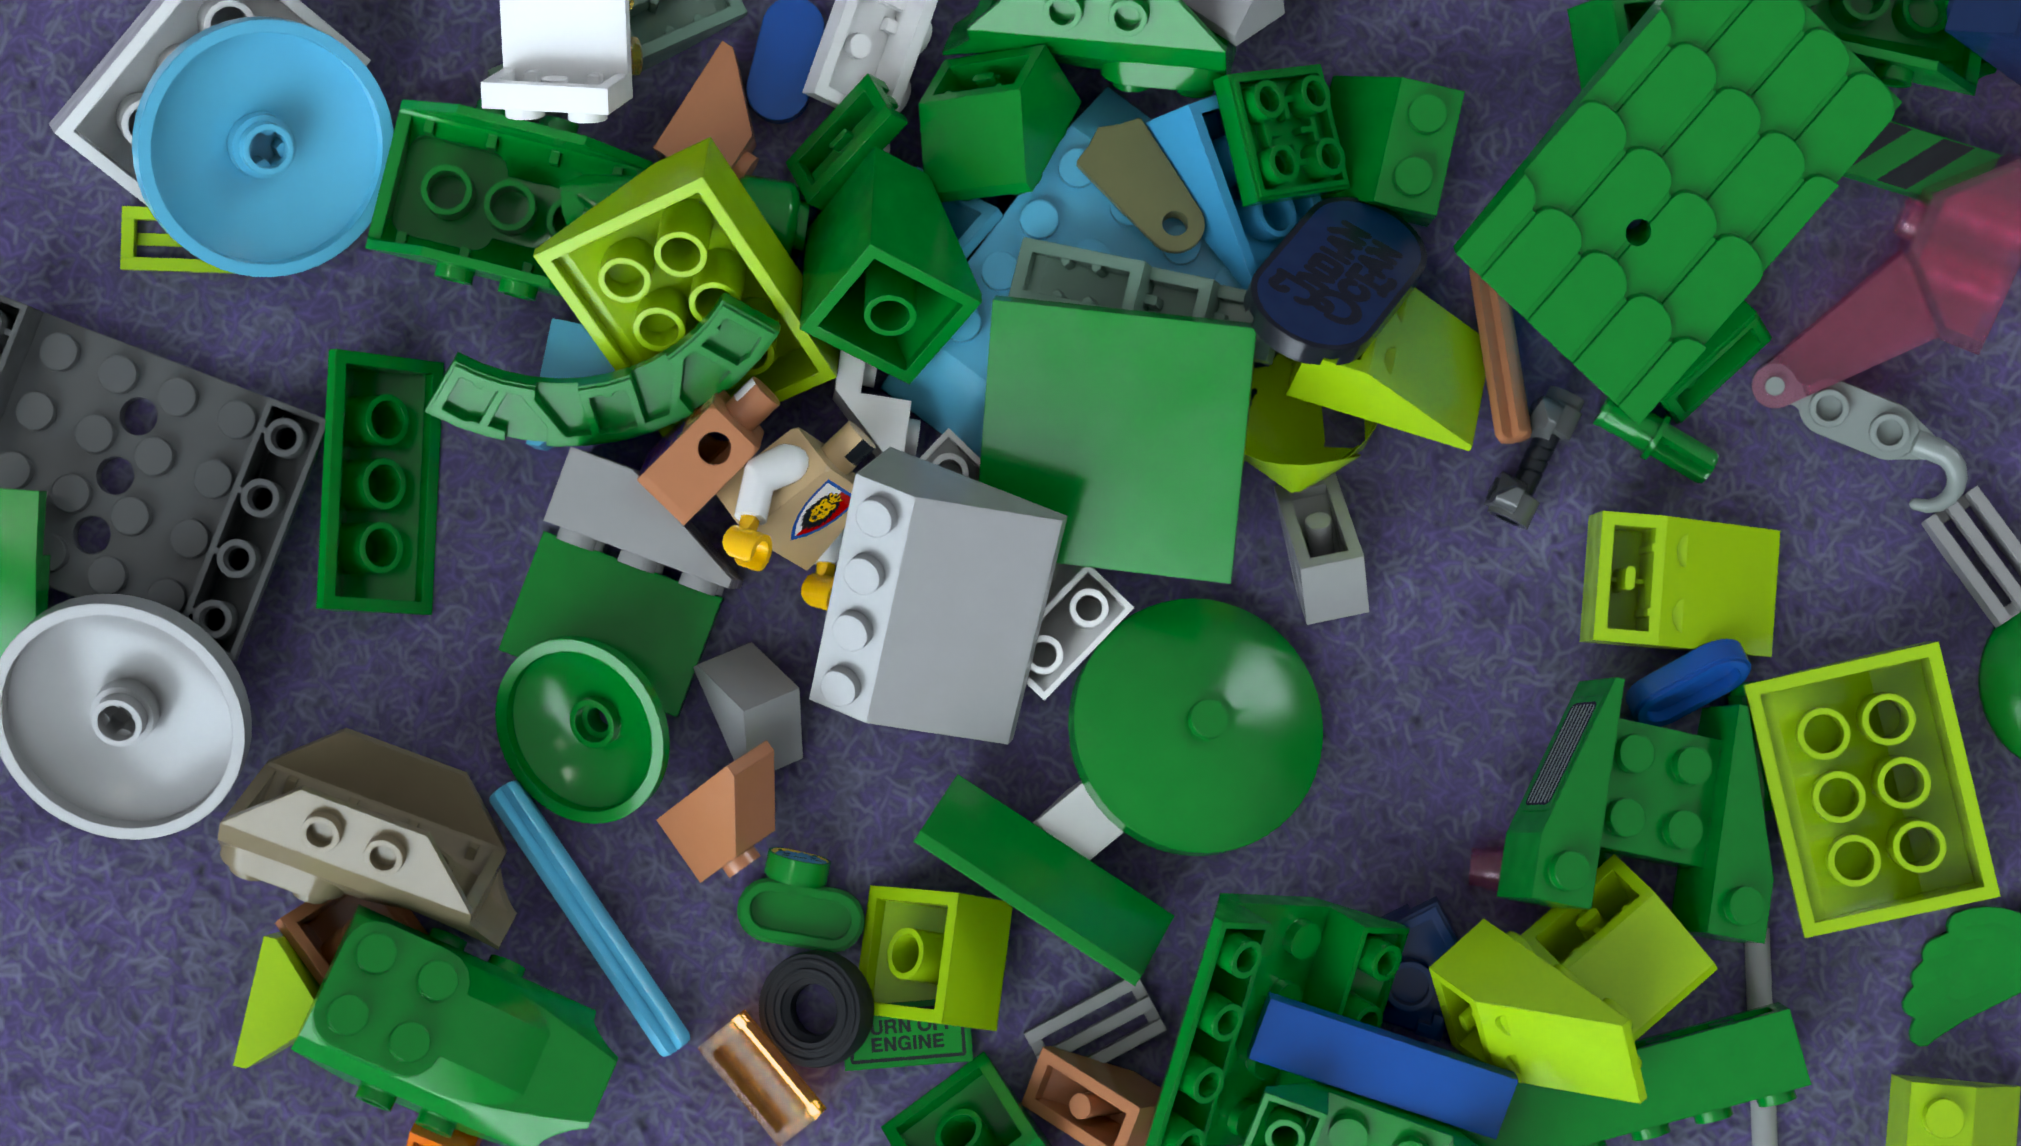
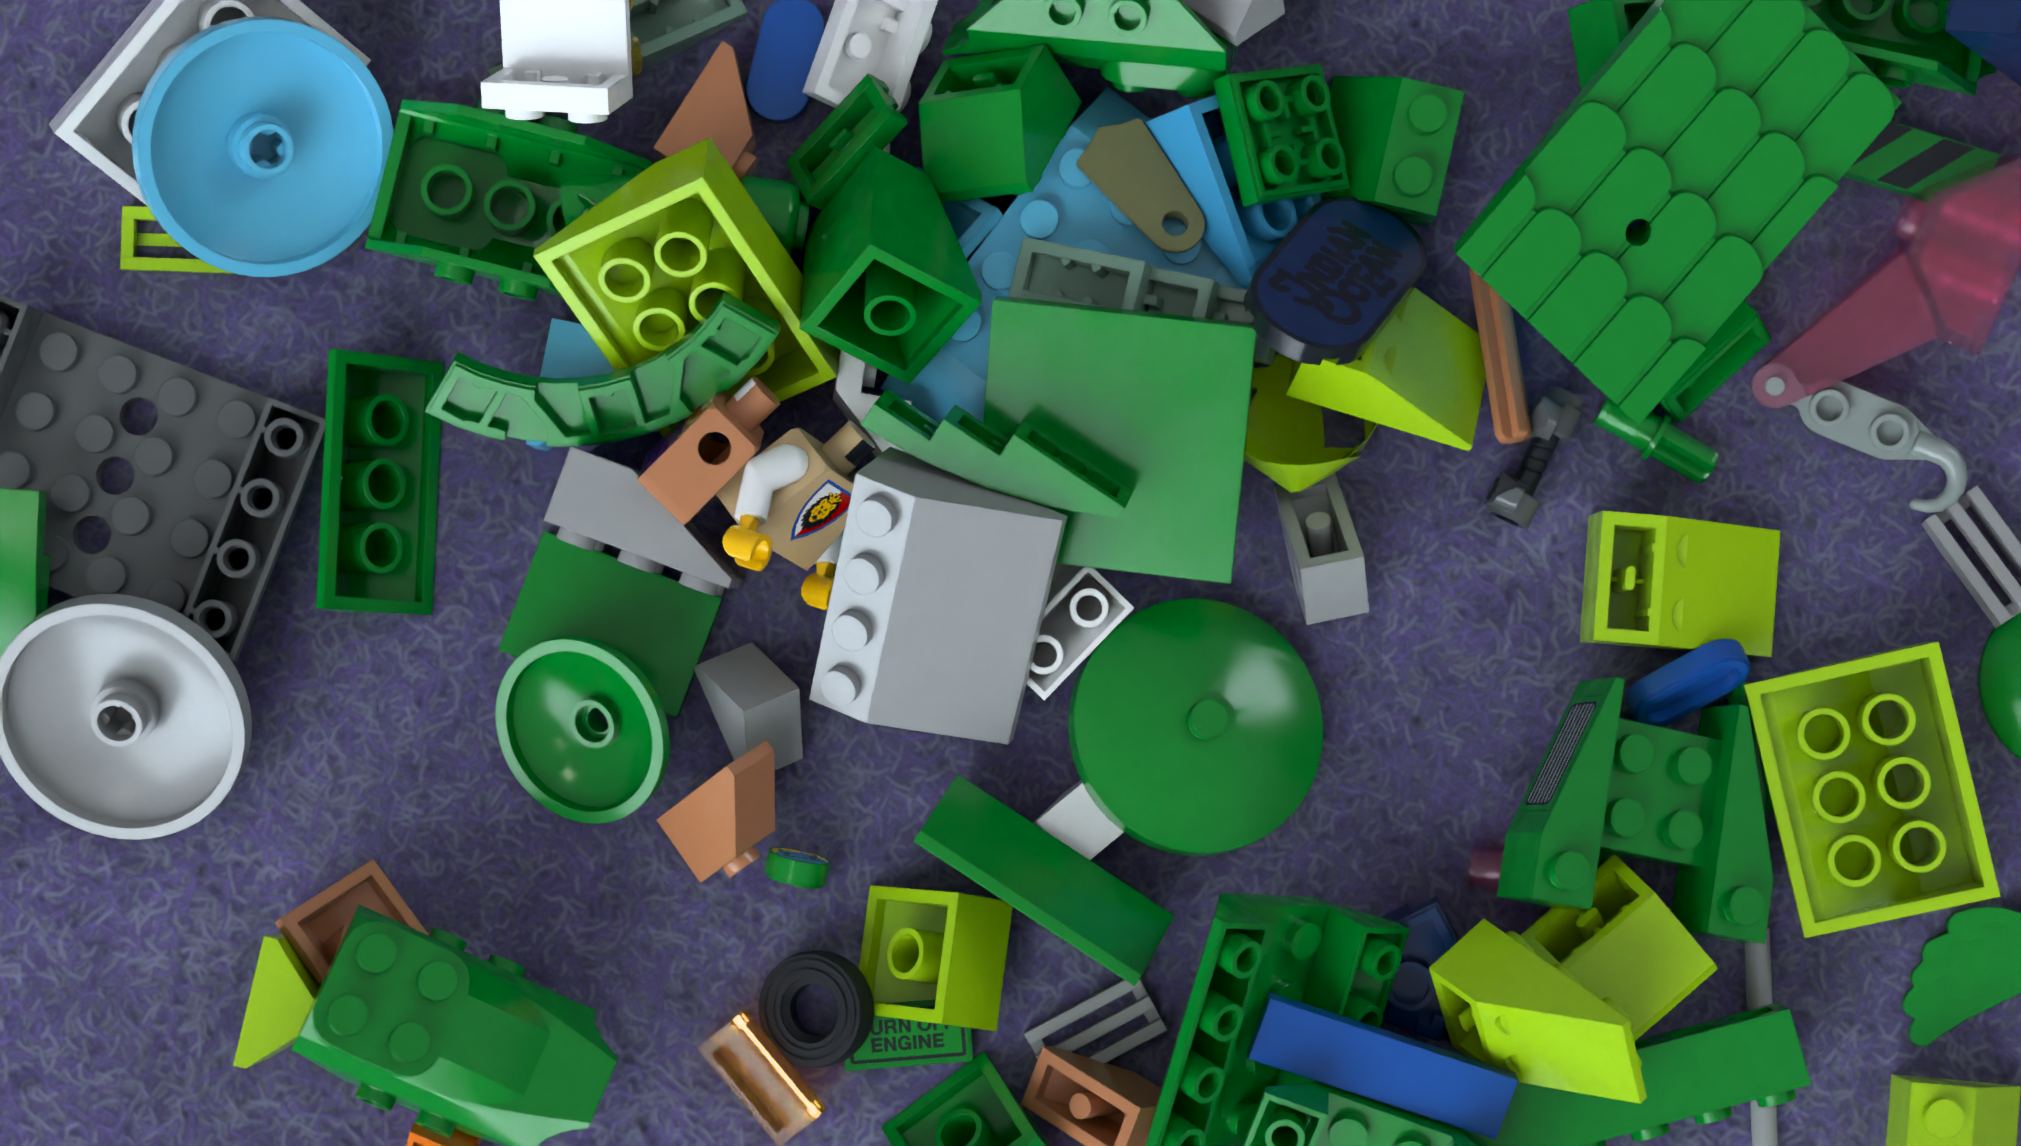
(372, 827): dark tan slope -> none
(590, 918): medium azure axle -> none
(801, 916): green tile -> none
(1024, 467): none -> green slope

